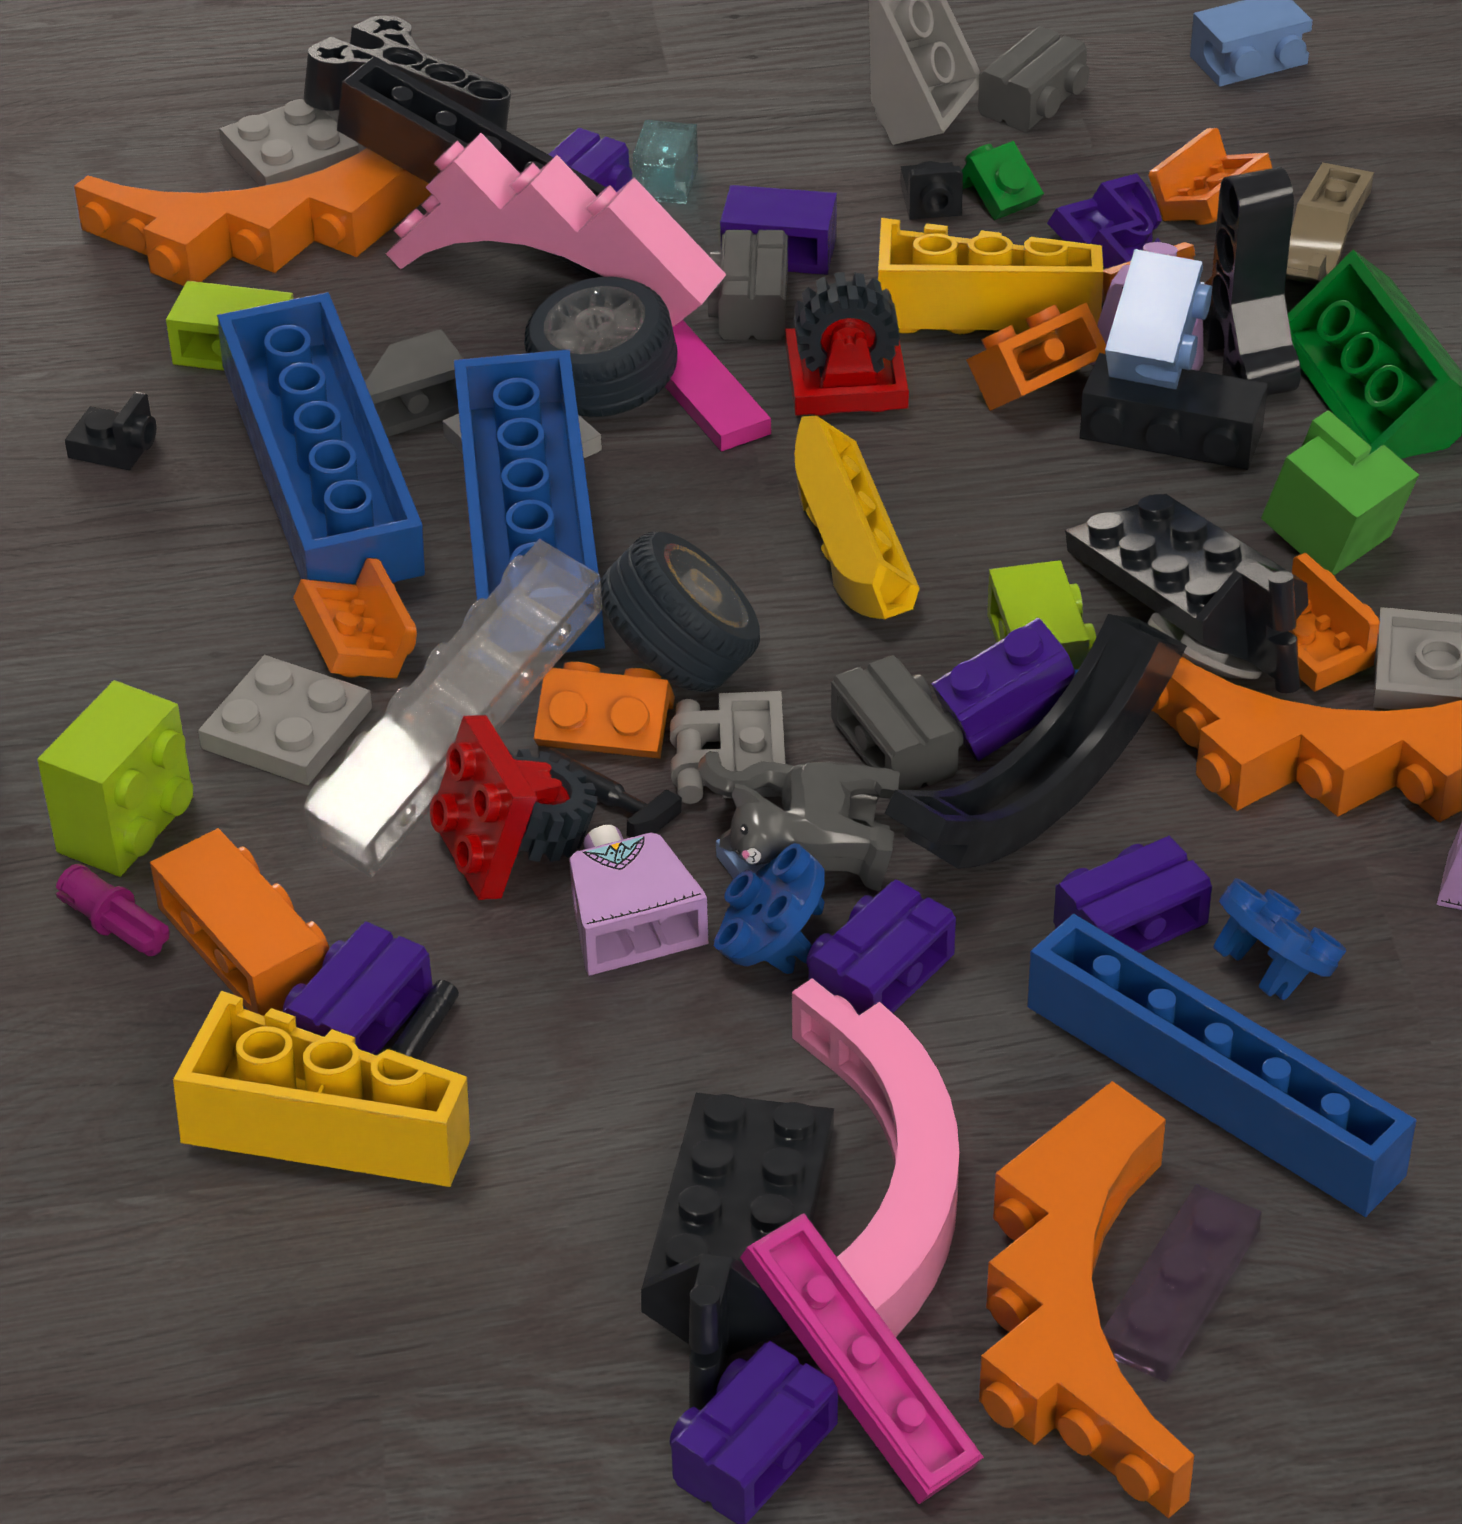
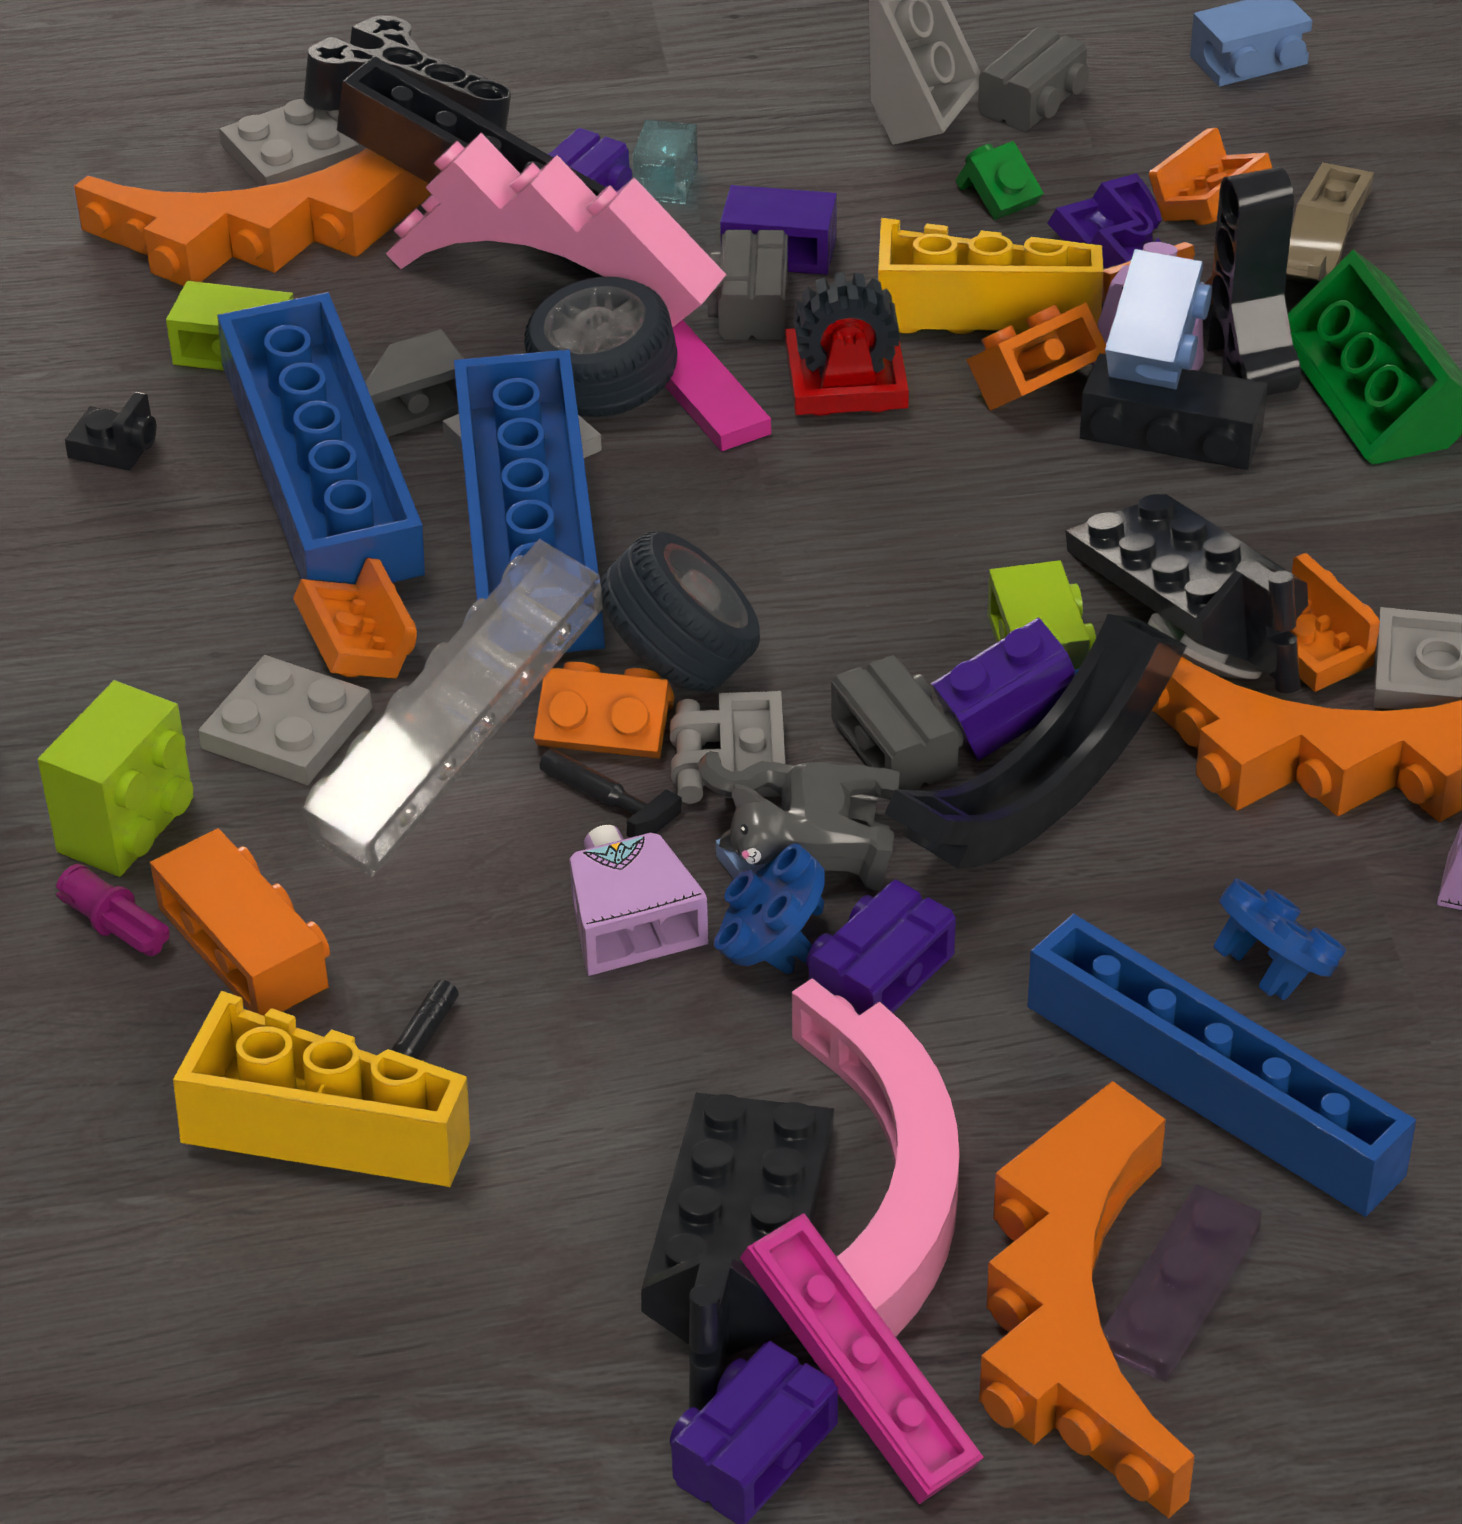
(364, 988): dark purple brick -> none
(506, 804): red plate -> none
(854, 525): yellow brick -> none
(932, 189): black bracket -> none
(1139, 896): dark purple brick -> none
(1337, 496): bright green plate -> none

